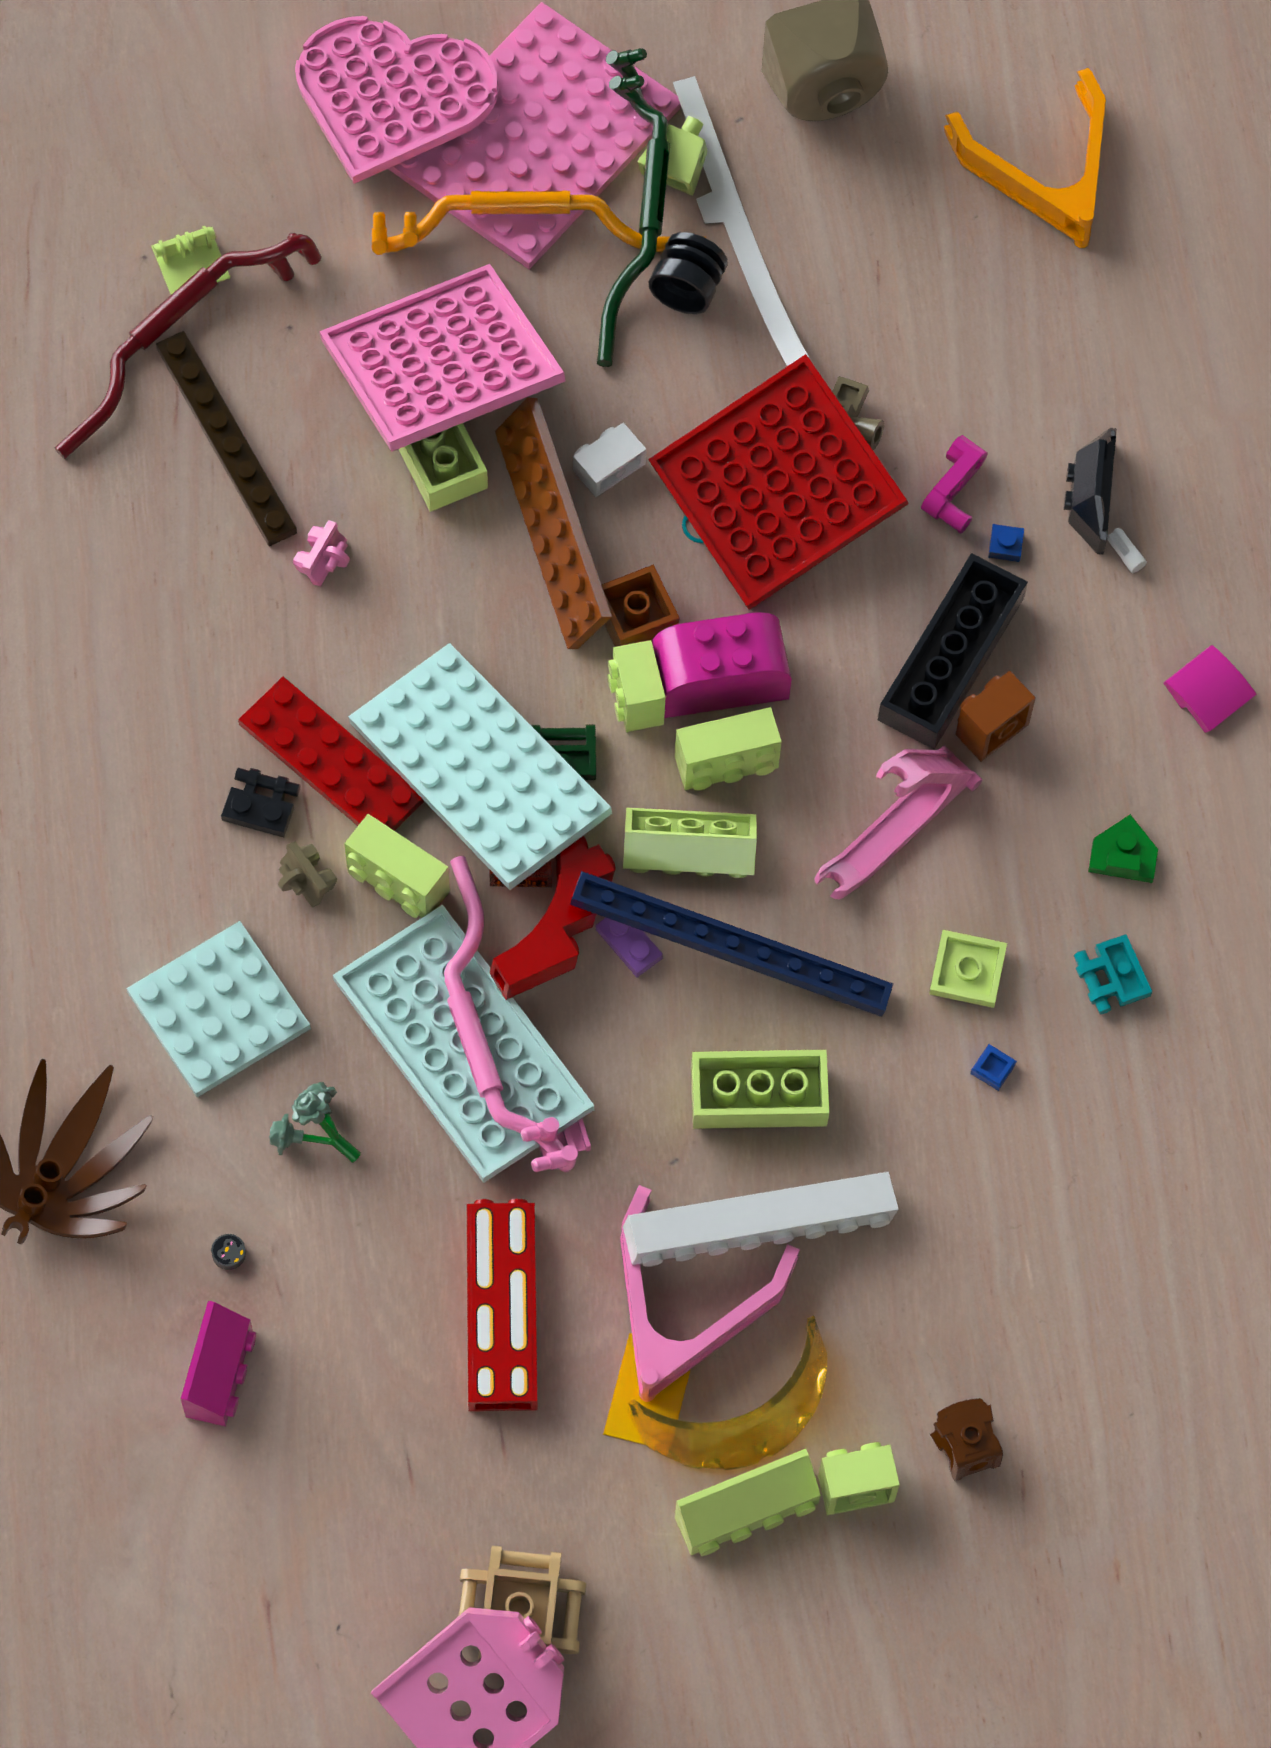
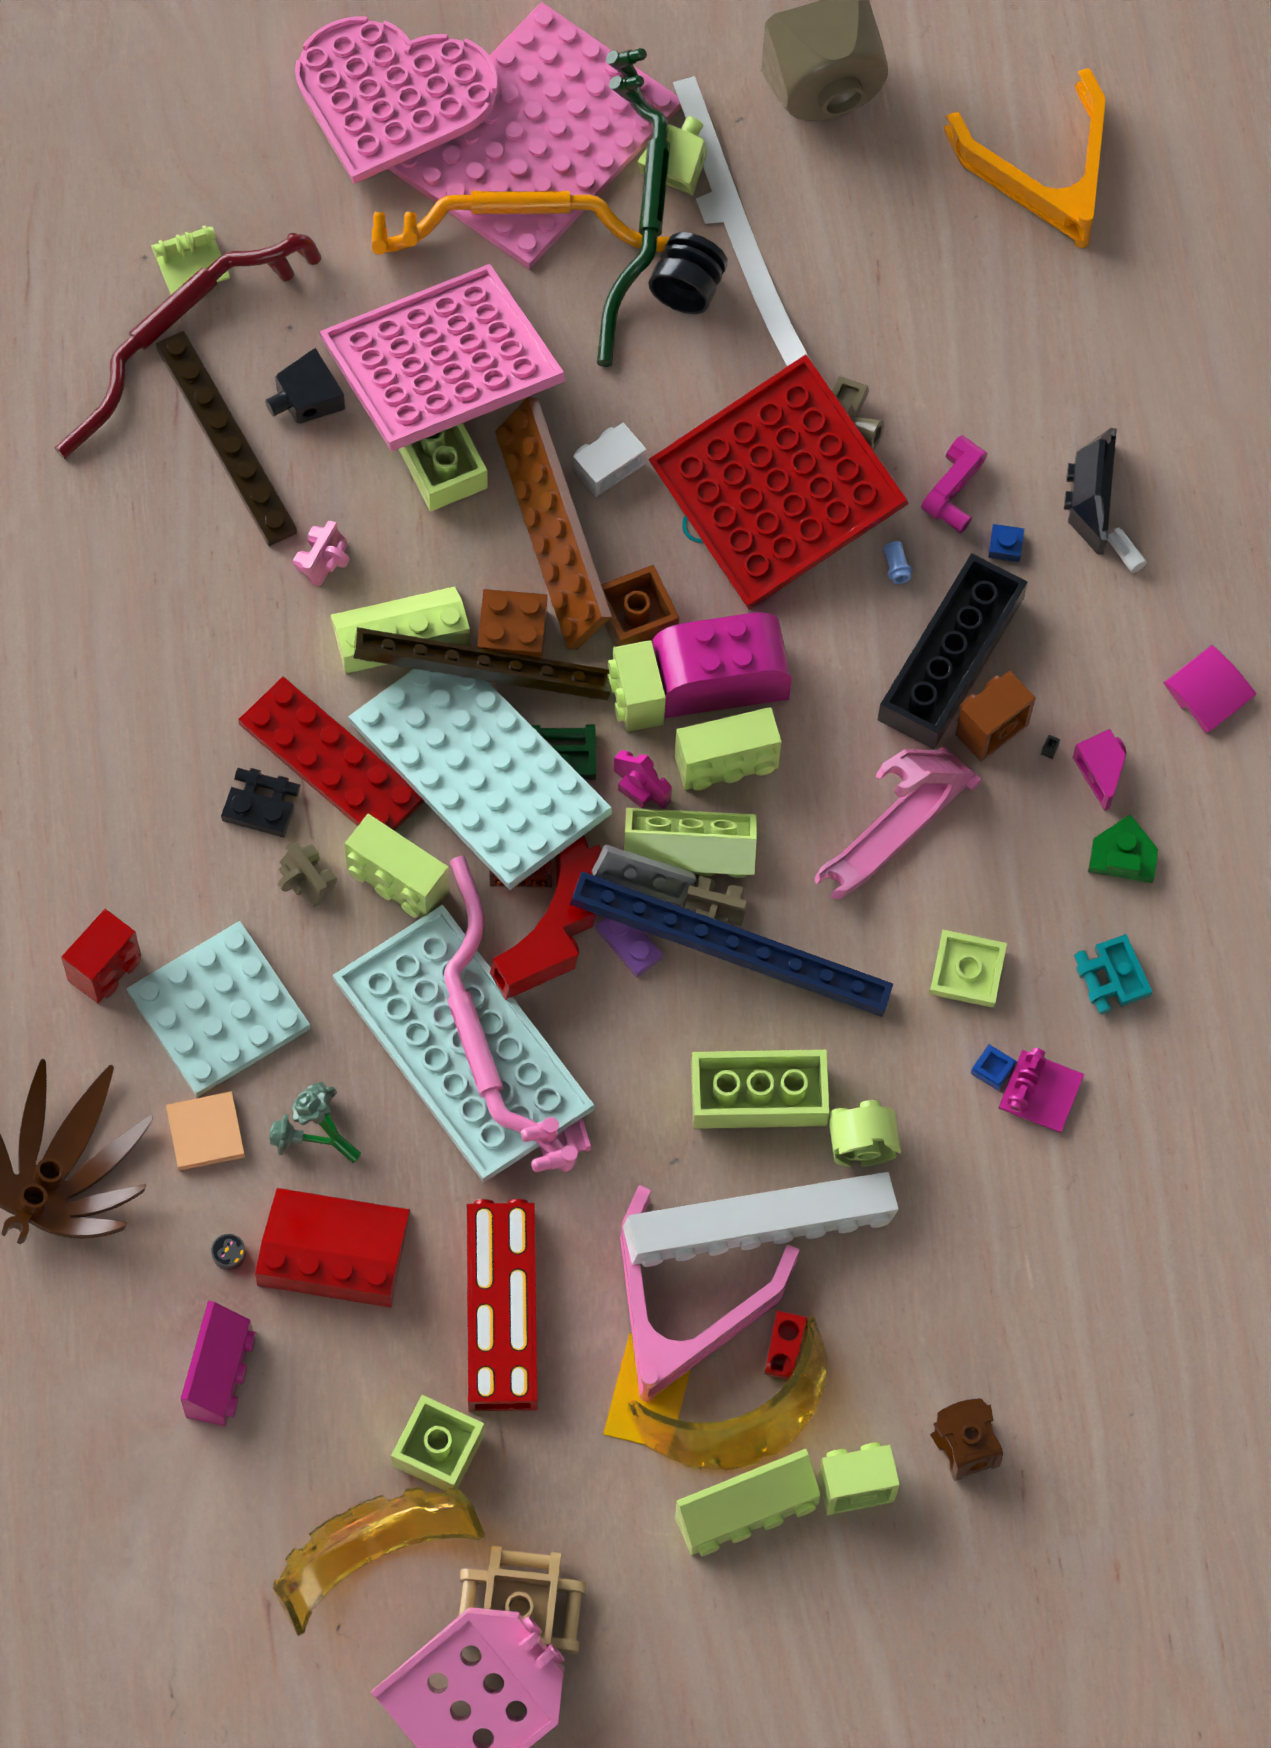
(102, 956): none -> red brick
(205, 1131): none -> light nougat tile
(306, 390): none -> black torso
(332, 1247): none -> red slope
(364, 1535): none -> clear yellow windscreen
(428, 616): none -> yellowish green slope
(438, 1444): none -> yellowish green brick
(481, 664): none -> dark brown plate
(513, 622): none -> dark orange brick
(641, 780): none -> dark pink plate
(643, 874): none -> light grey hinge
(718, 906): none -> dark tan hips
(785, 1344): none -> red leg
(864, 1134): none -> yellowish green brick
(899, 570): none -> light blue pin
(1041, 1090): none -> dark pink hinge
(1050, 746): none -> pearl dark grey piece
(1101, 763): none -> dark pink slope

